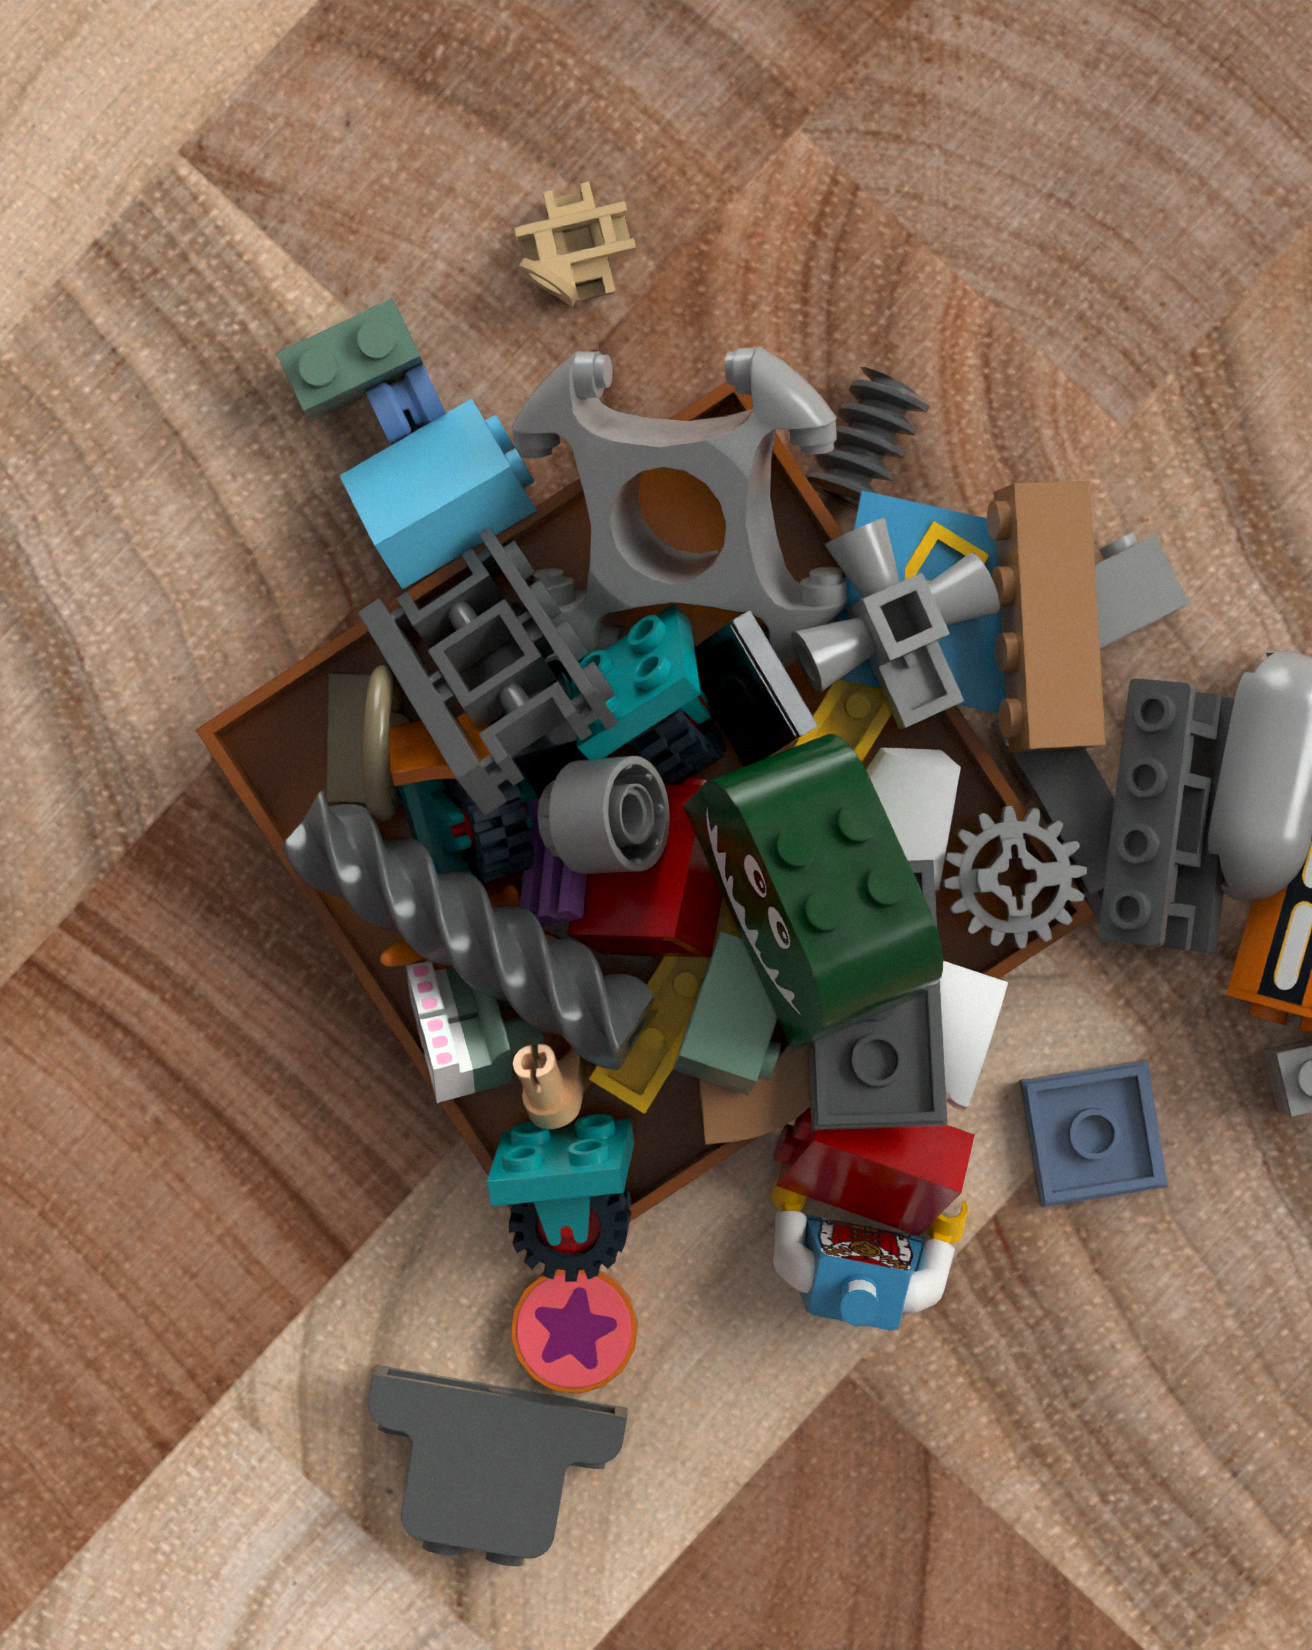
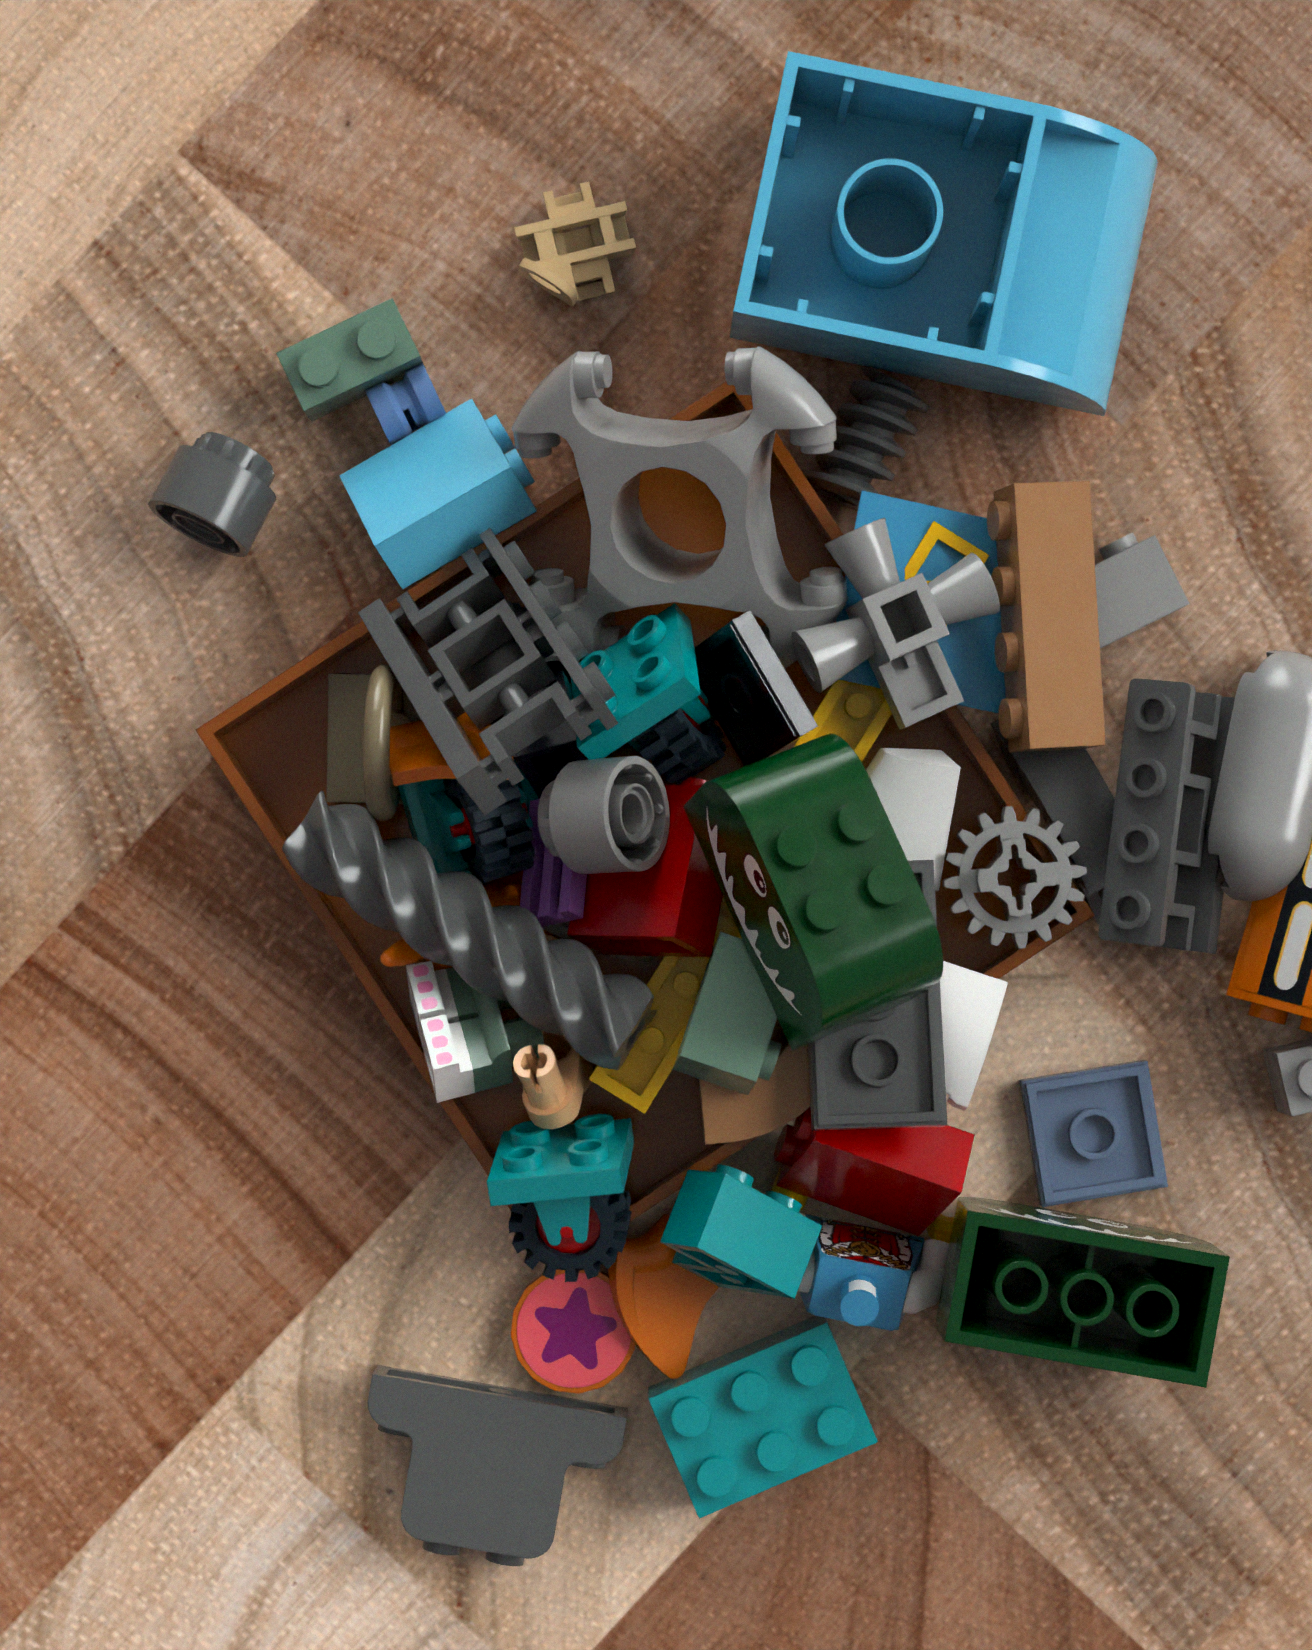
(216, 493): none -> dark grey piece
(658, 1300): none -> orange arm
(739, 1234): none -> teal brick
(761, 1415): none -> teal brick
(944, 234): none -> medium azure brick
(1081, 1290): none -> dark green brick

